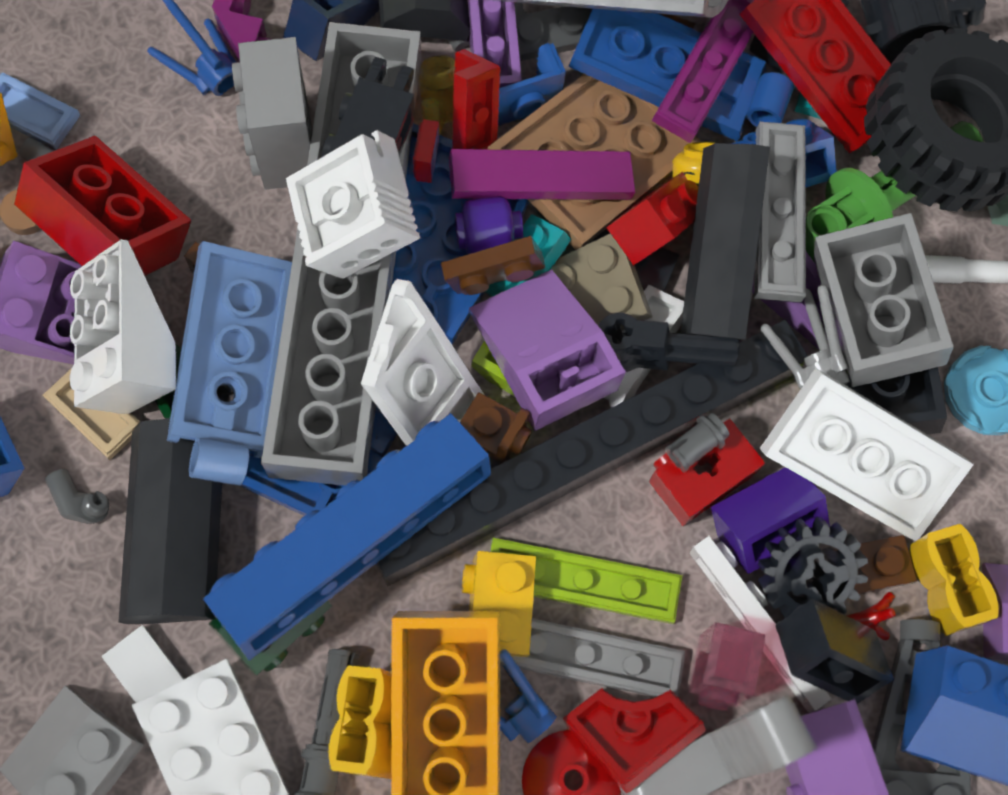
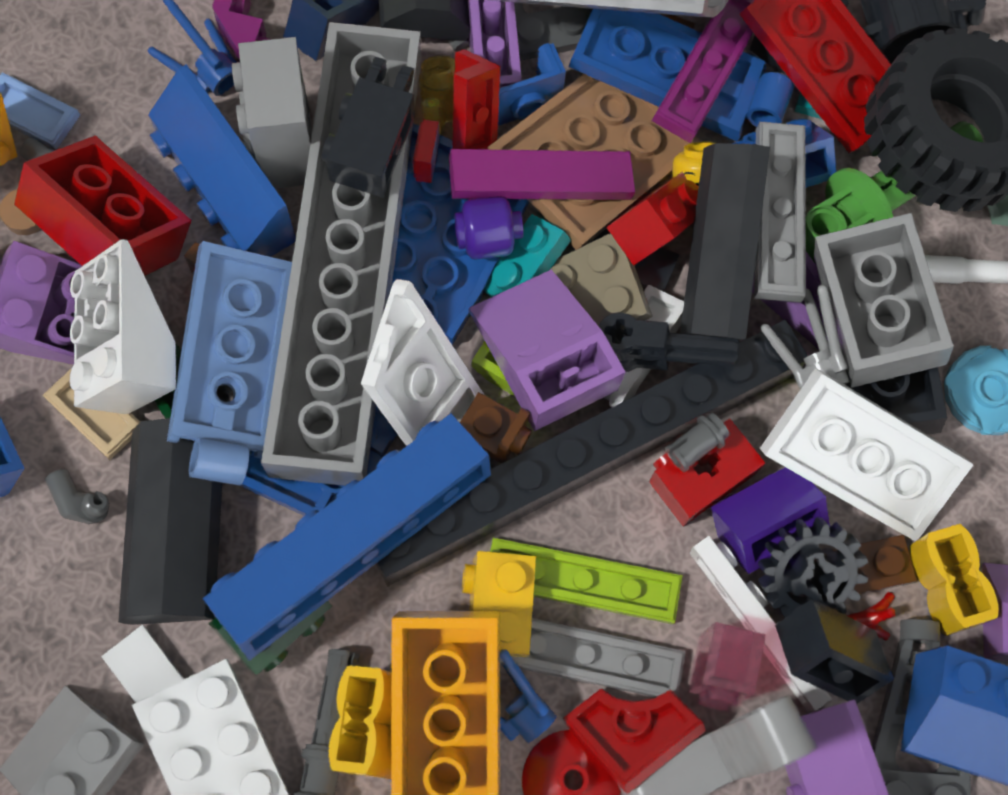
(219, 168): none -> blue slope
(353, 206): white piece -> none
(509, 262): reddish brown plate -> none

